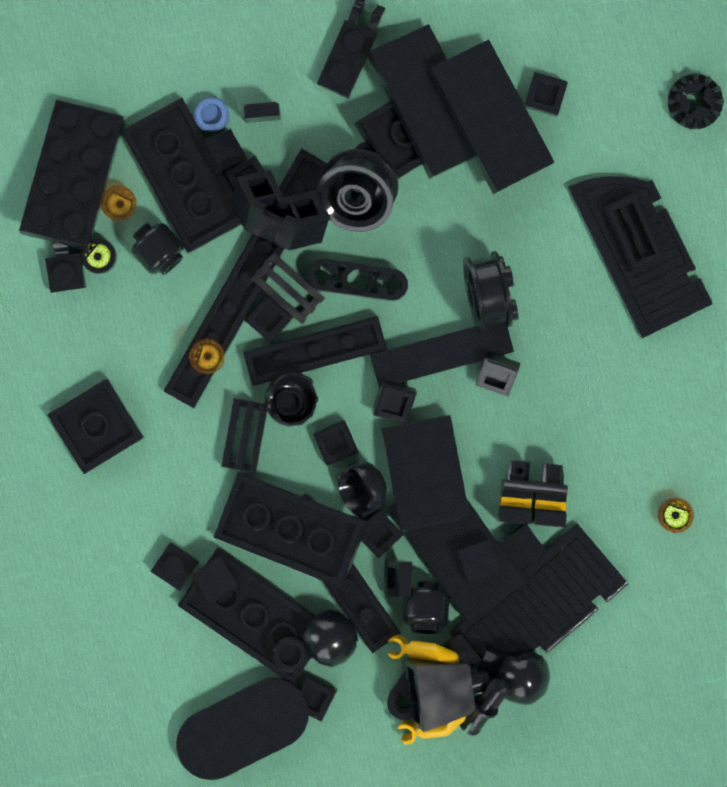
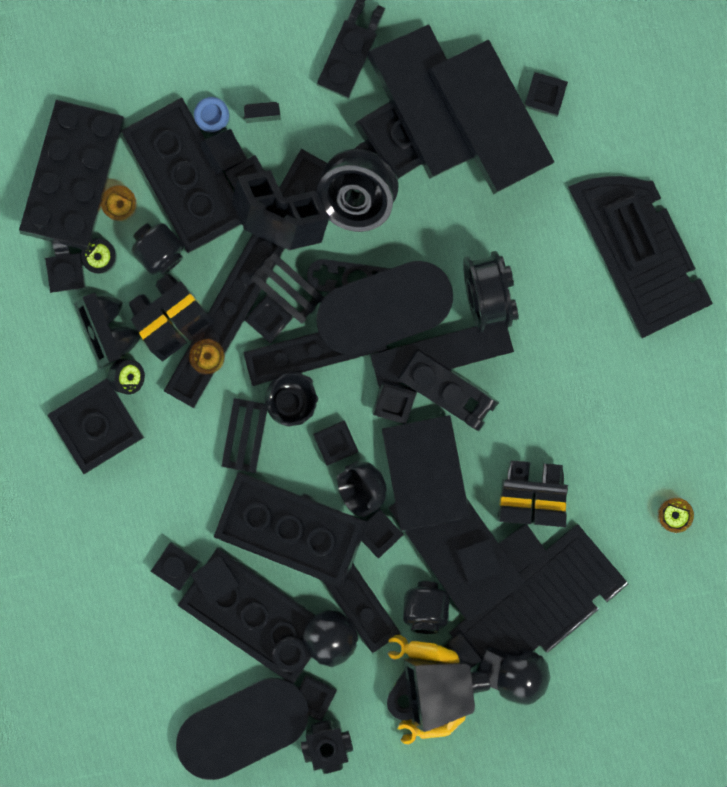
(106, 342): none -> black tile
(126, 376): none -> tile
(153, 319): none -> black hips
(330, 733): none -> black brick
(384, 307): none -> black tile
(397, 578): black tile -> none
(447, 389): none -> black plate
(486, 705): black axle -> none
(497, 374): black tile -> none
(679, 103): black gear -> none

